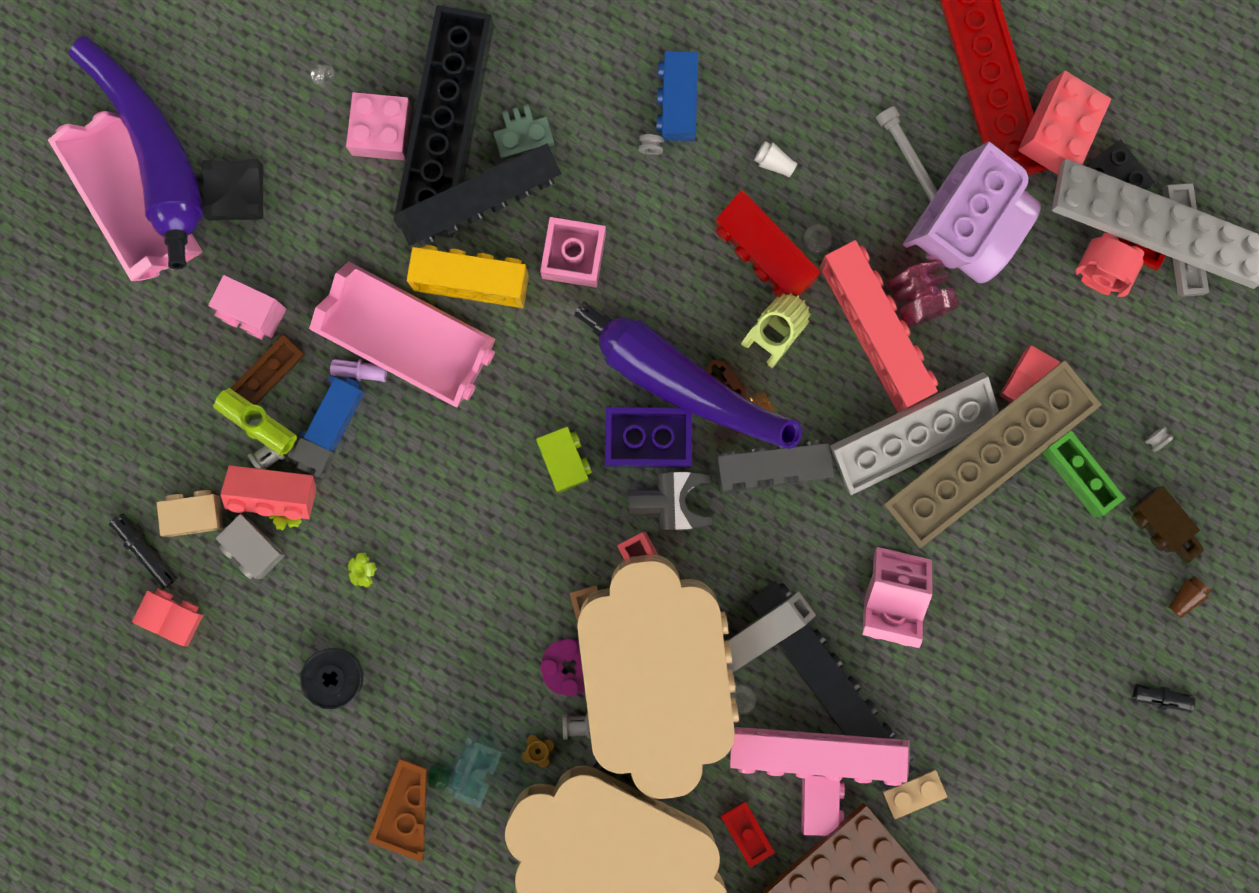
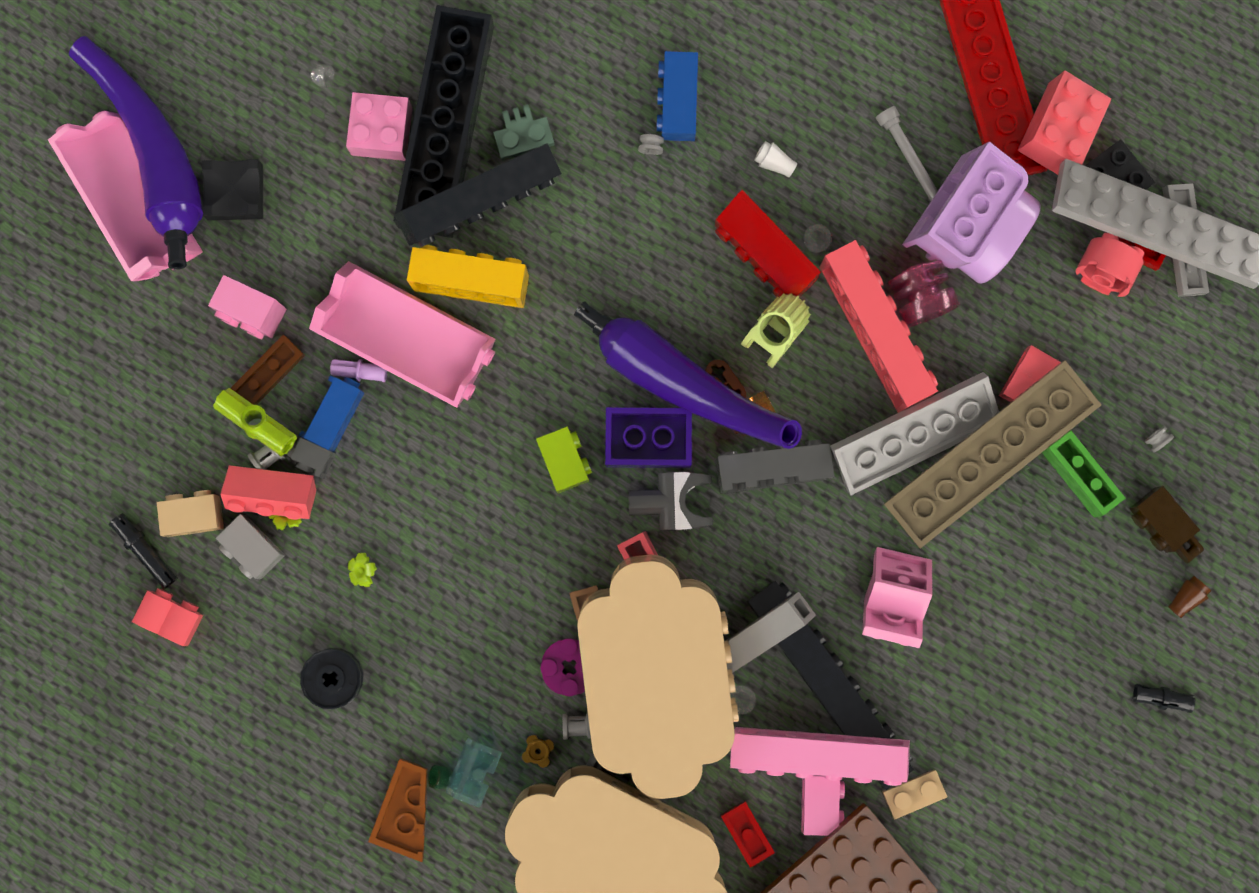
(573, 252): bright pink brick -> none

